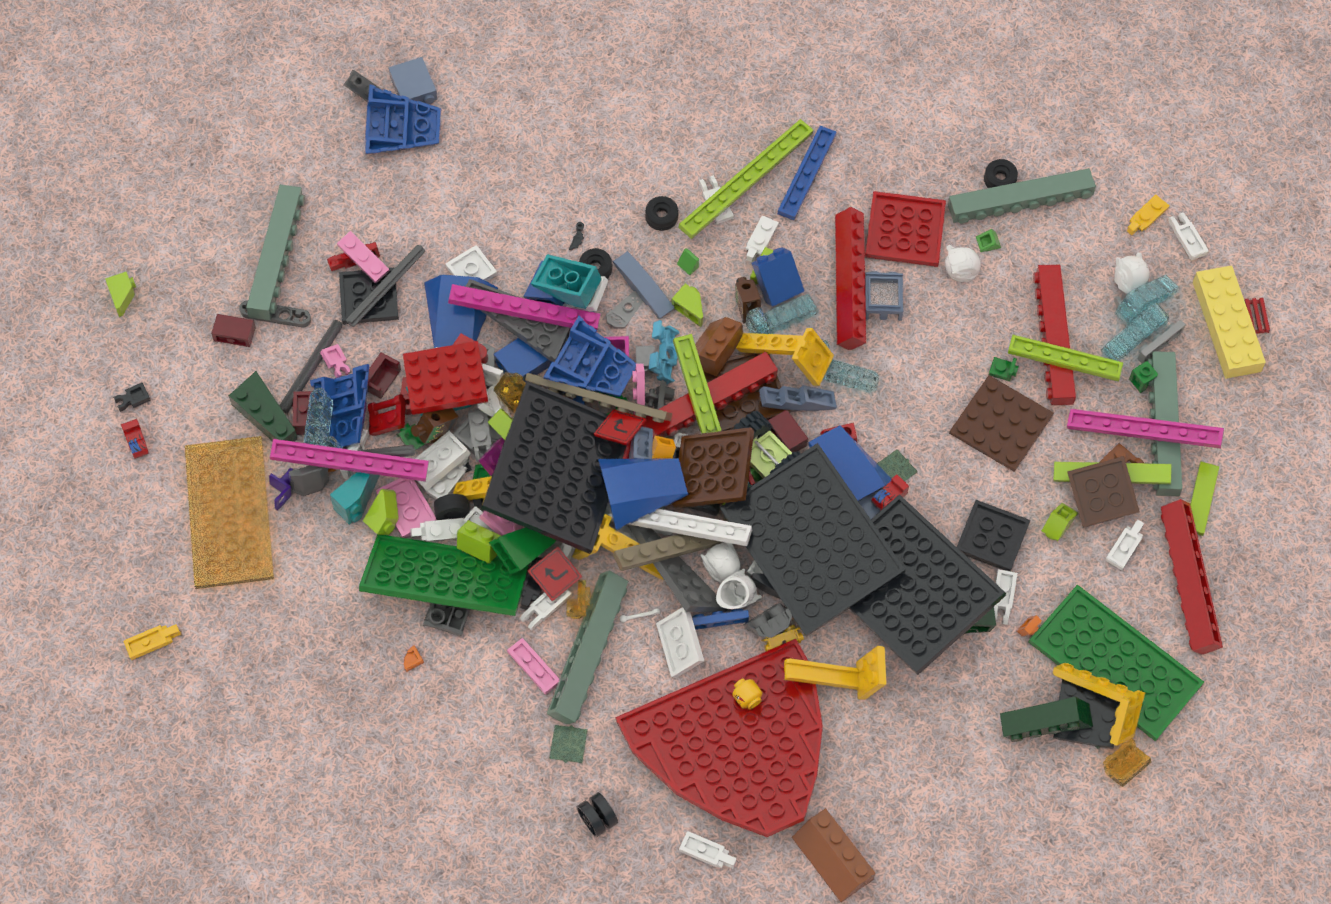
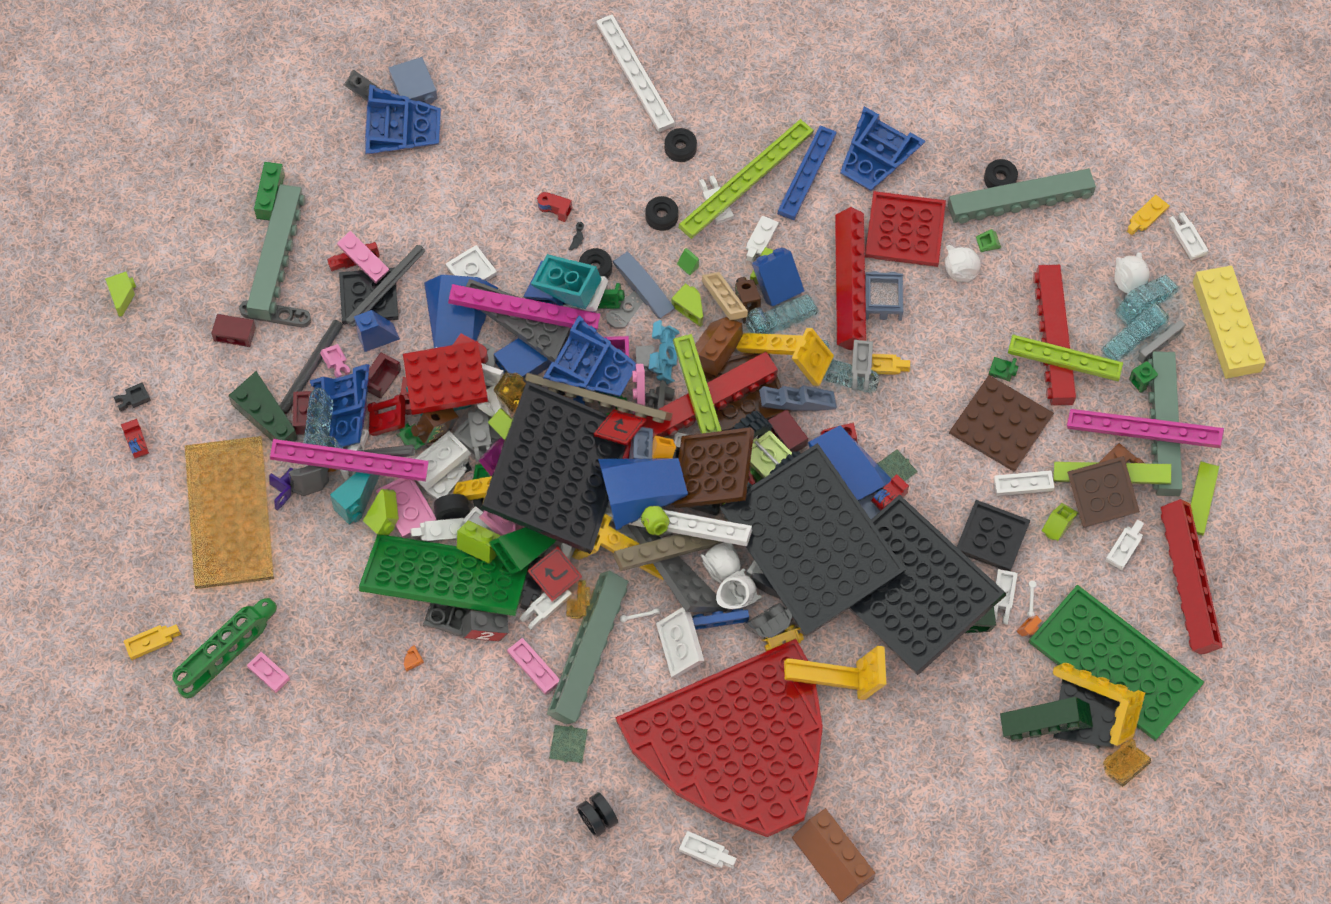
(201, 665): none -> green piece
(268, 672): none -> bright pink plate
(271, 178): none -> green arch
(374, 330): none -> blue slope
(485, 626): none -> dark grey brick
(555, 204): none -> red leg
(612, 298): none -> green bracket
(635, 73): none -> white plate
(655, 520): none -> lime head
(680, 135): none -> black tyre
(724, 296): none -> tan plate
(747, 693): yellow head -> none
(861, 362): none -> light grey hinge
(876, 150): none -> blue wedge
(889, 364): none -> yellow hinge
(1023, 483): none -> white plate
(1032, 584): none -> white hinge
(1254, 302): red tile -> none

